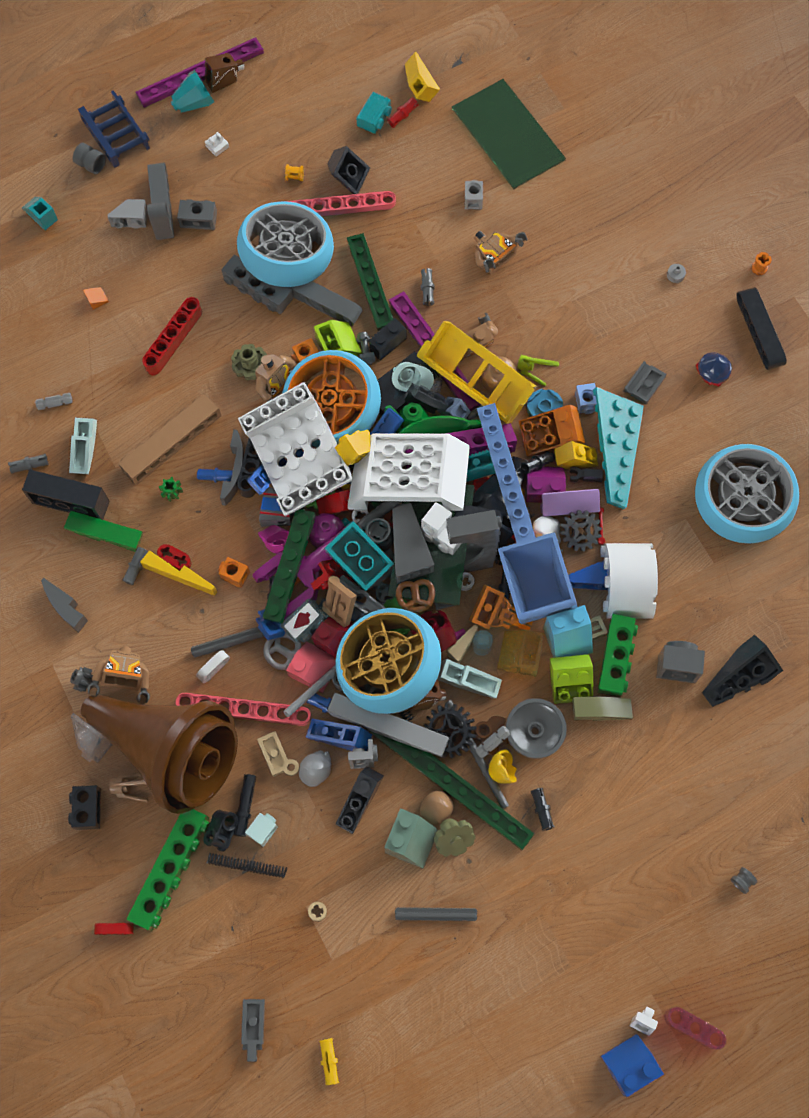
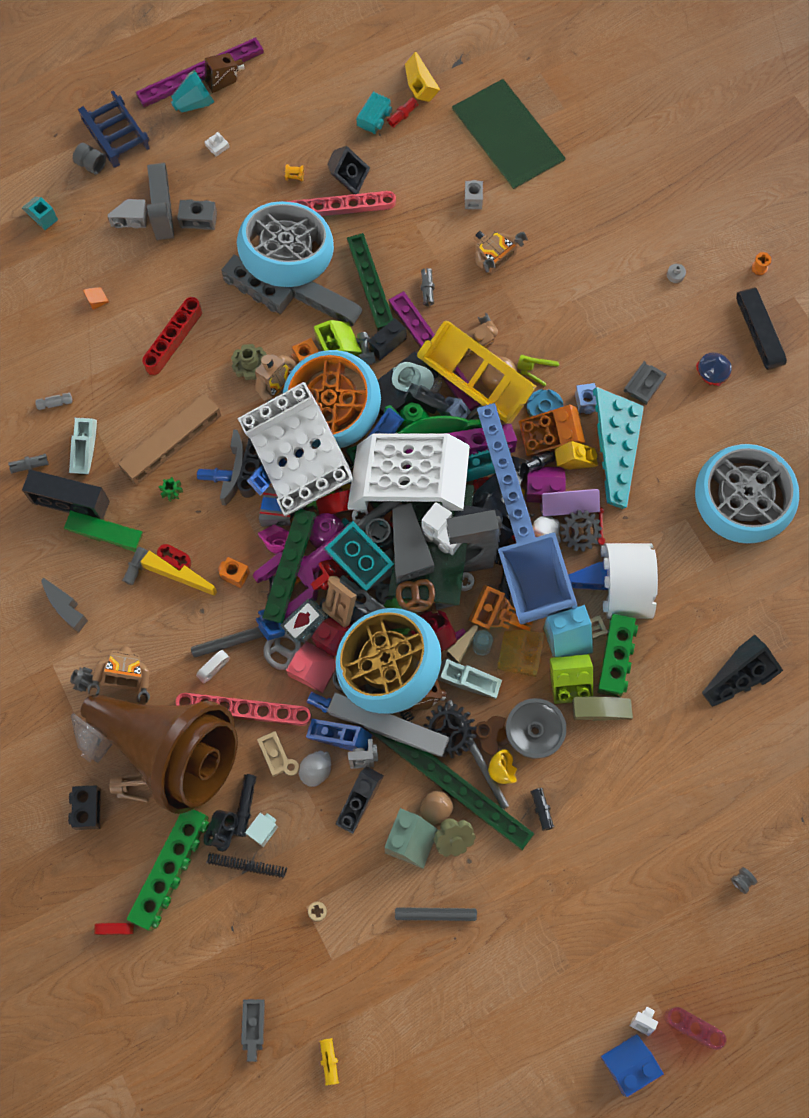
(310, 692): light grey bar -> none
(354, 446): yellow slope -> none
(492, 742): light grey axle -> none
(586, 475): black bar -> none
(680, 662): dark grey piece -> none

